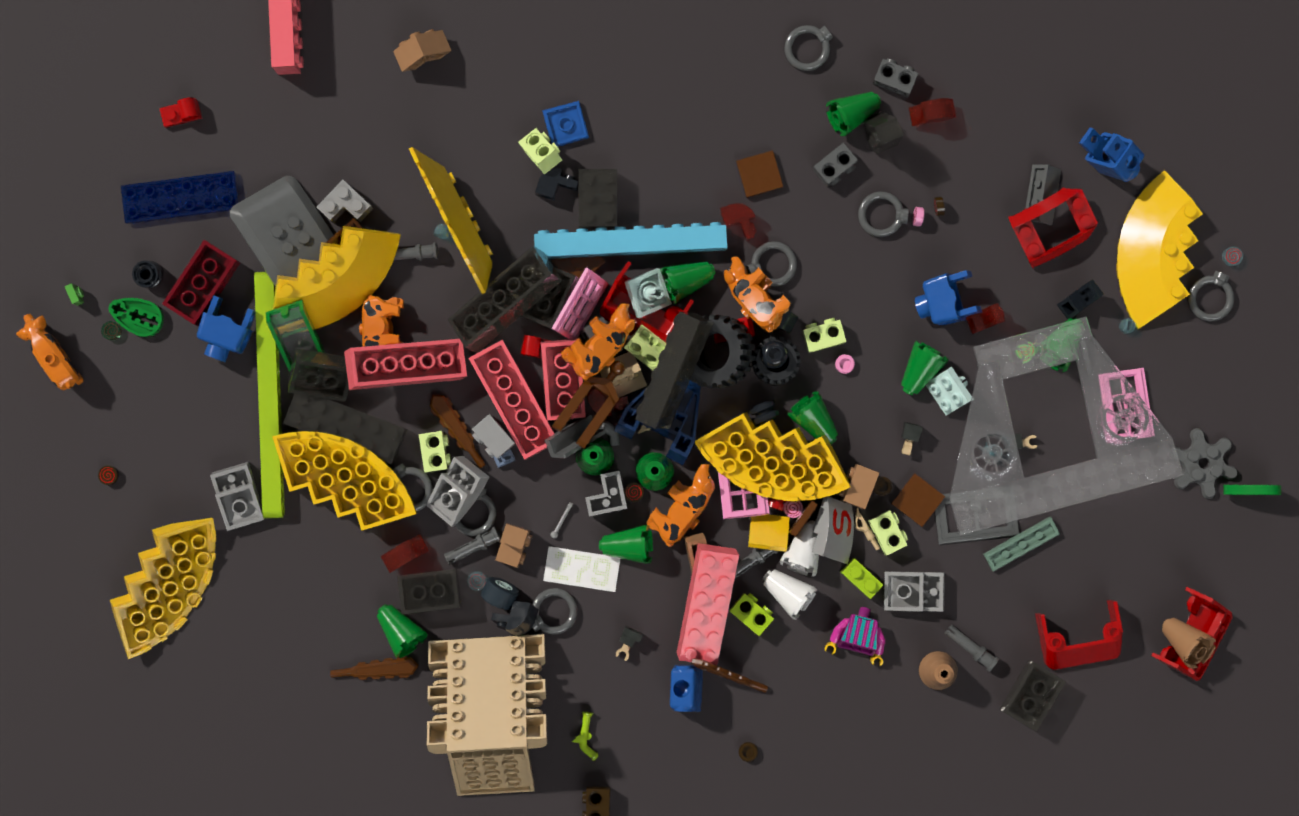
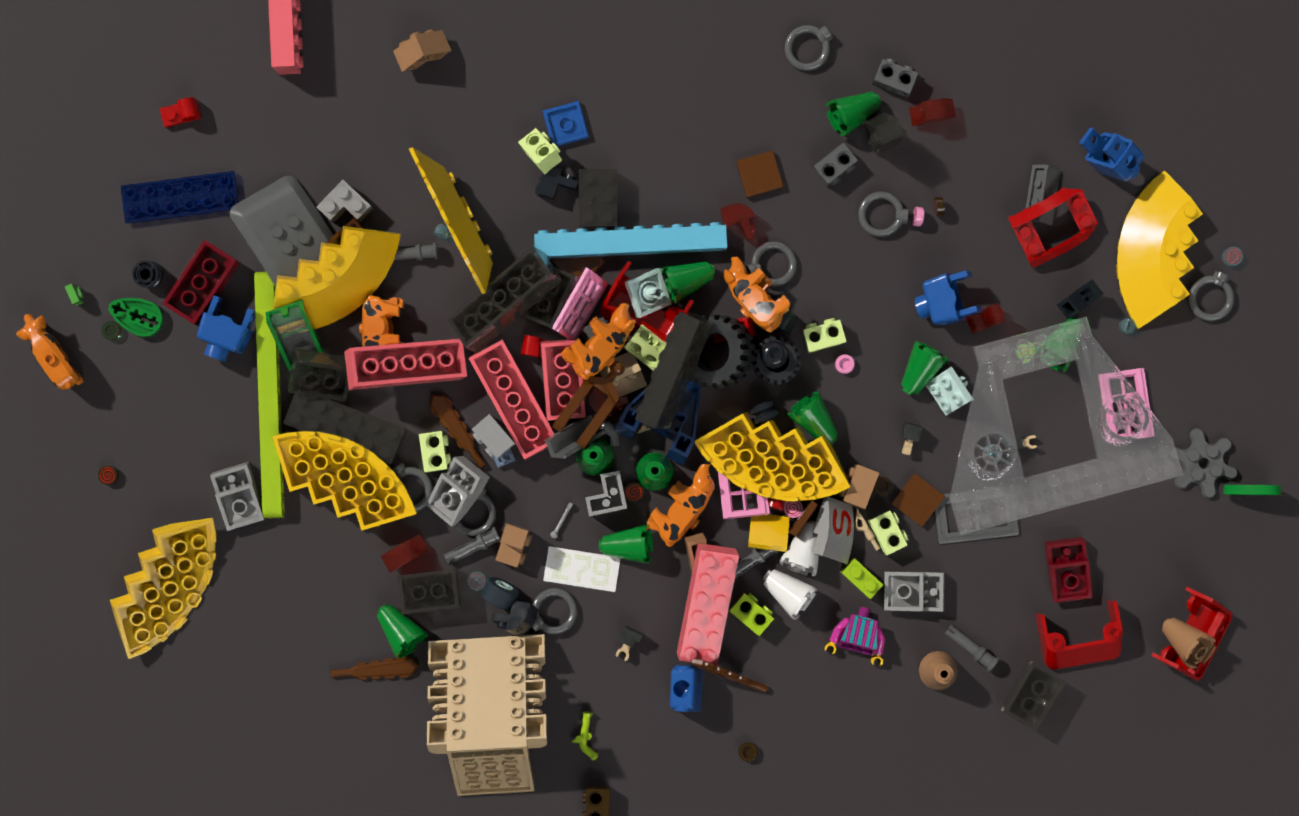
(1021, 544): sand green tile -> none
(1068, 569): none -> dark red slope

